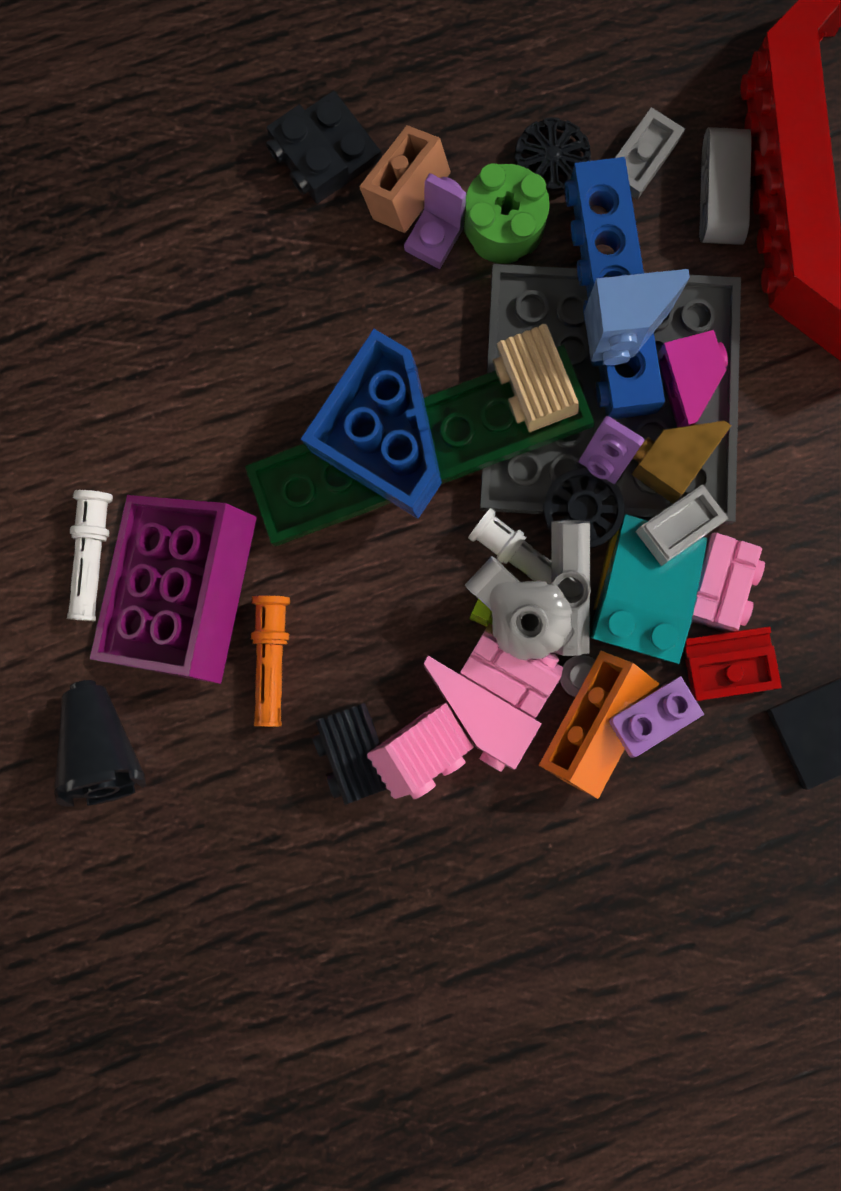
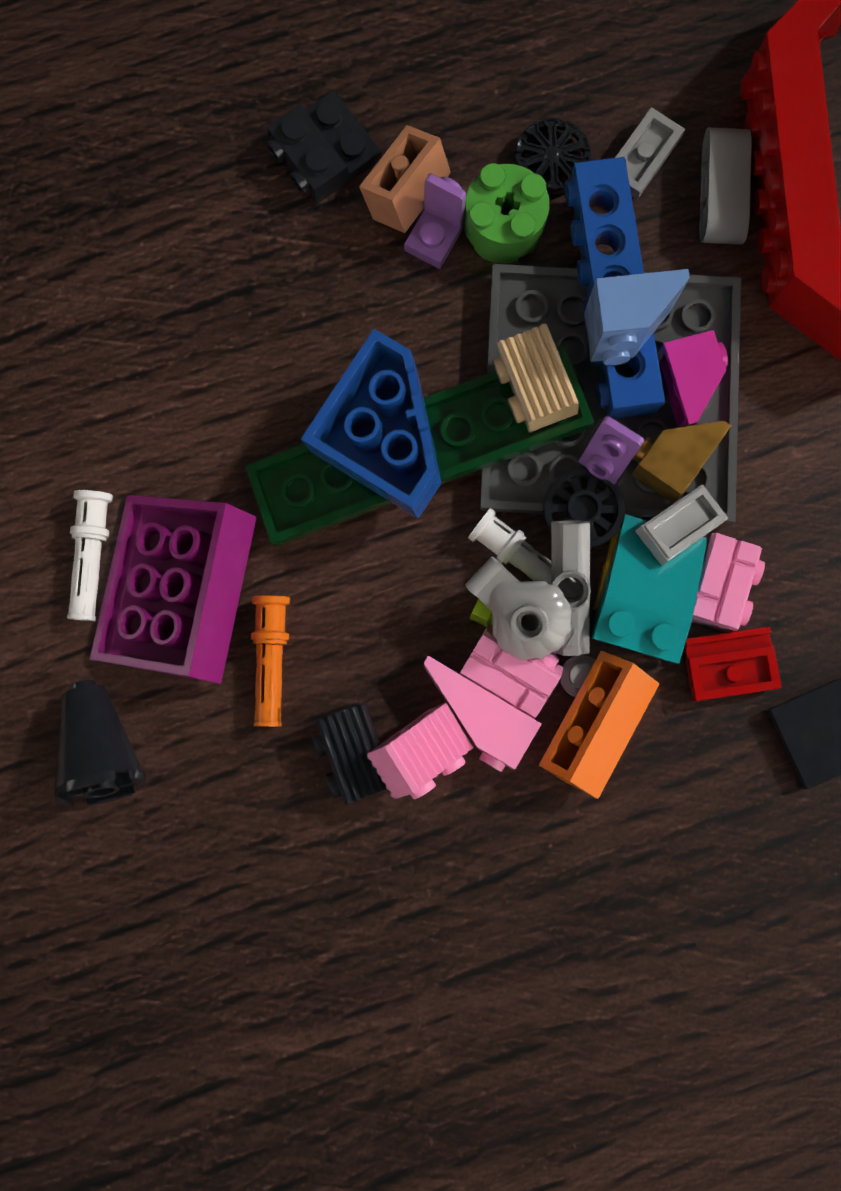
(656, 717): medium lavender bracket -> none

